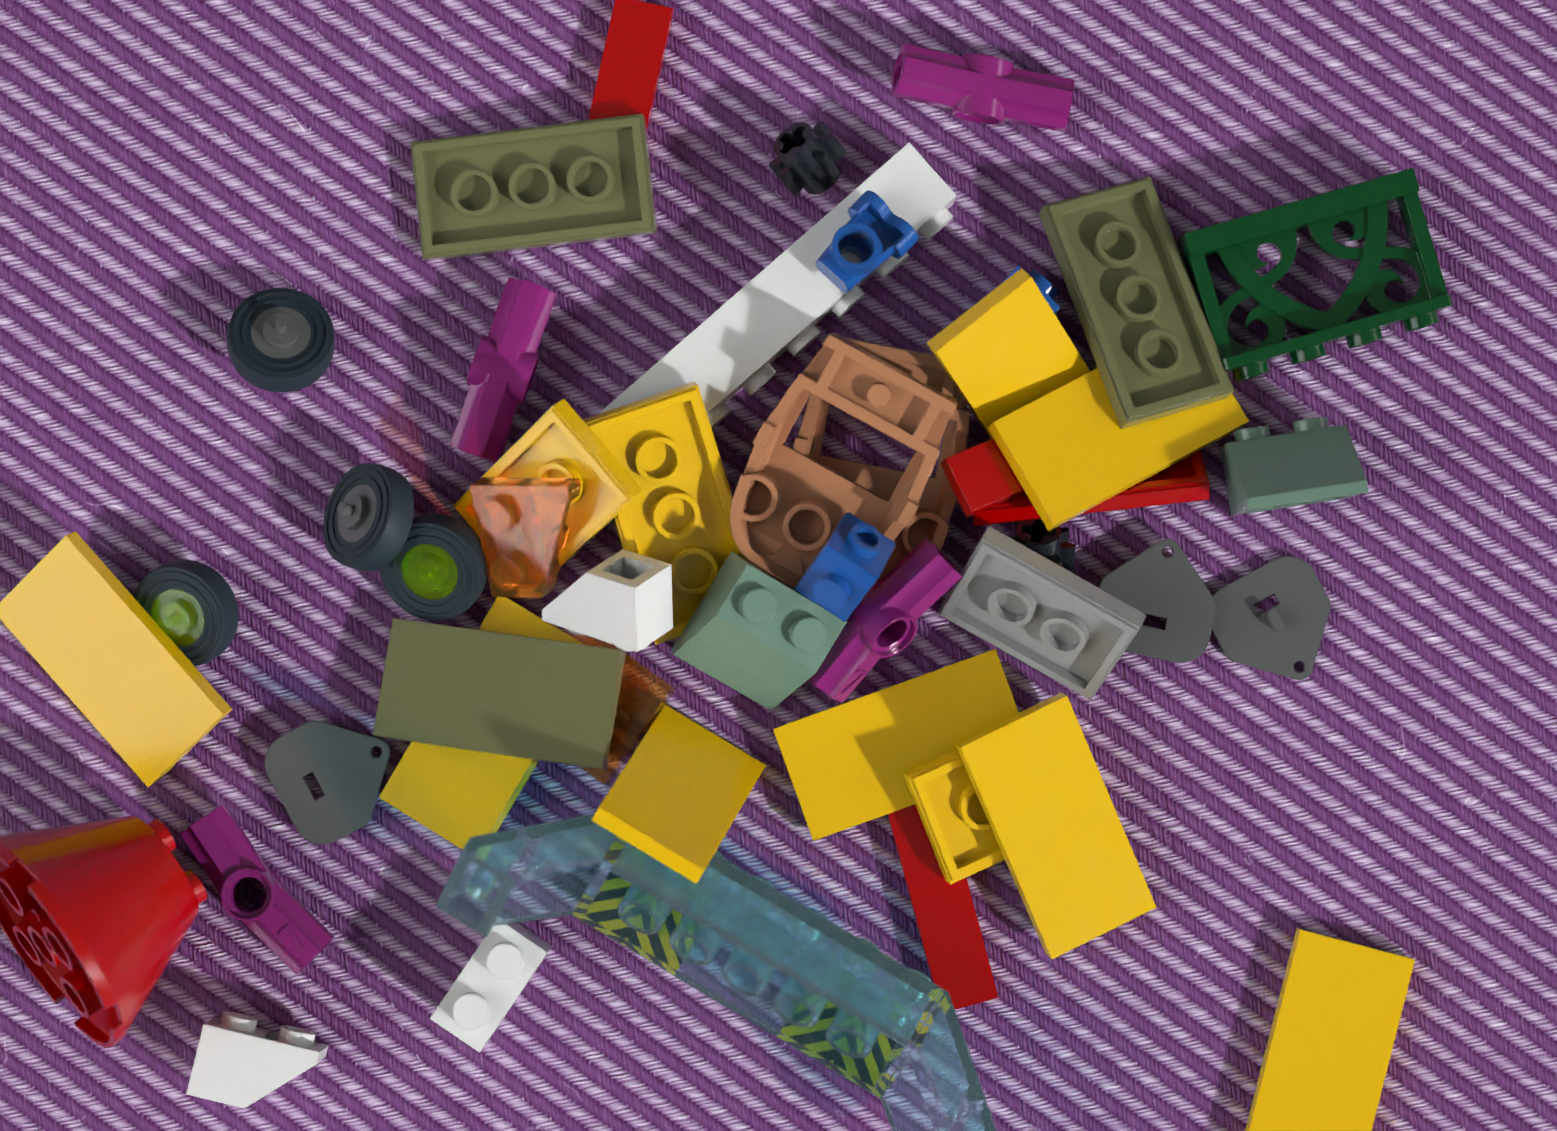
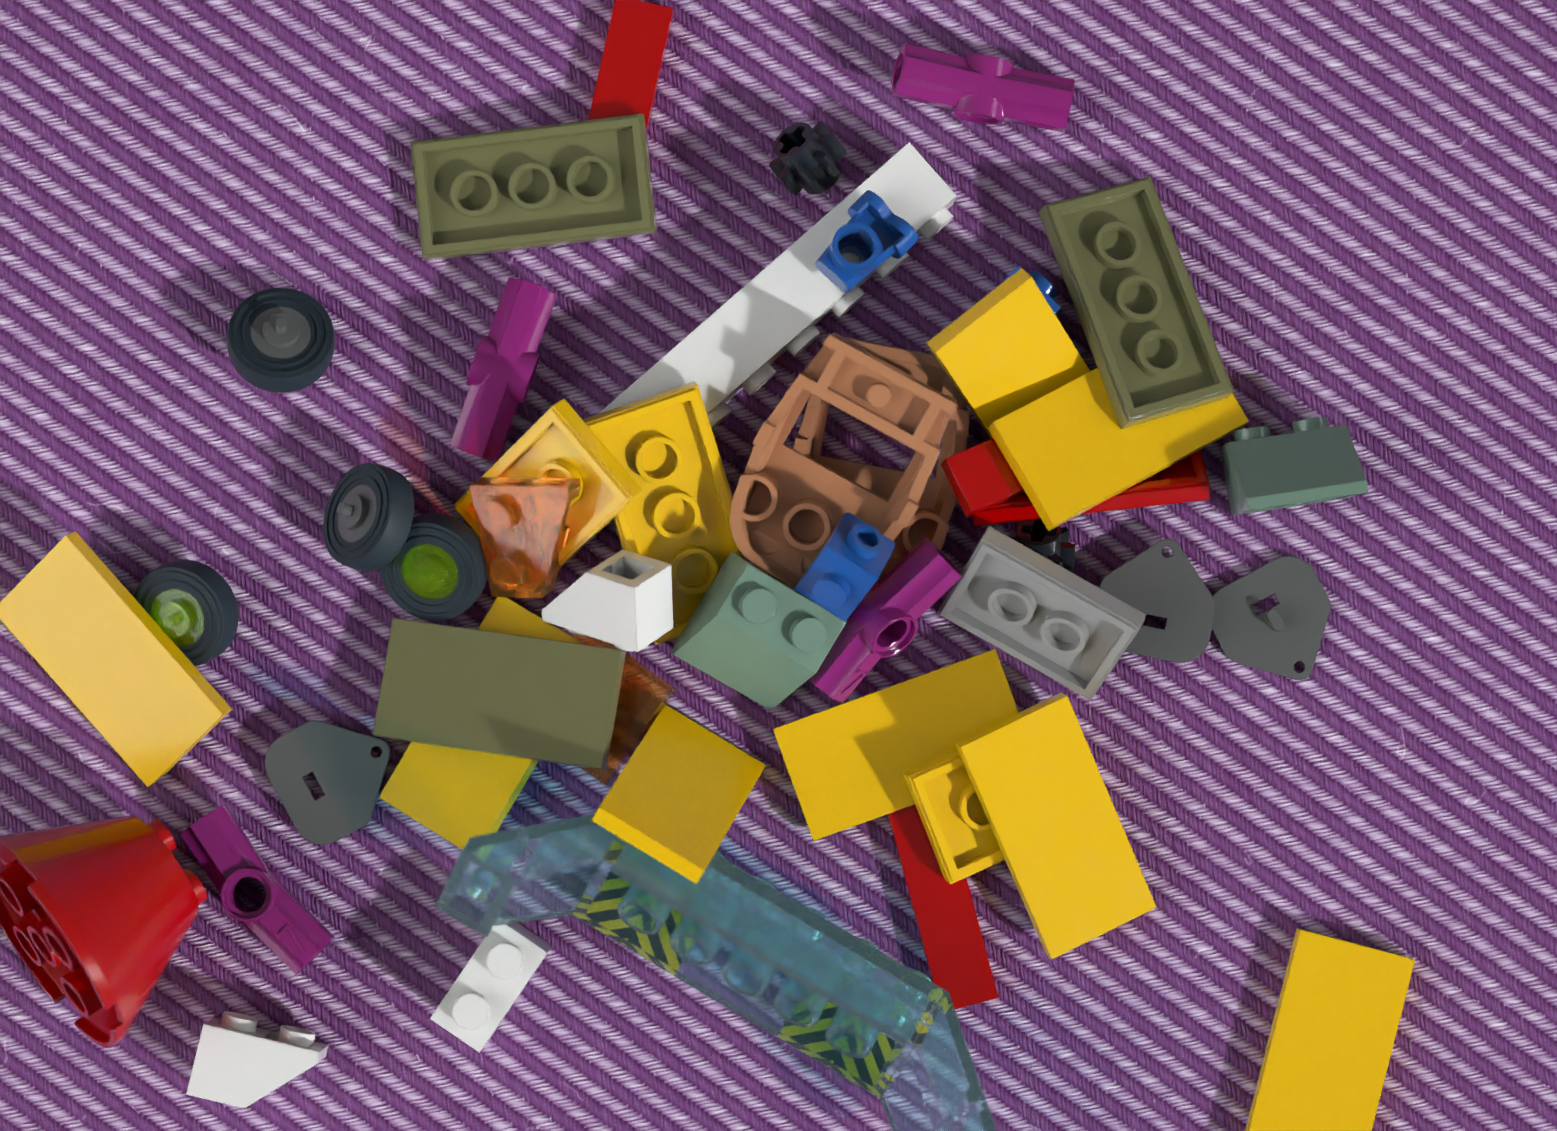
(1367, 212): dark green fence -> none

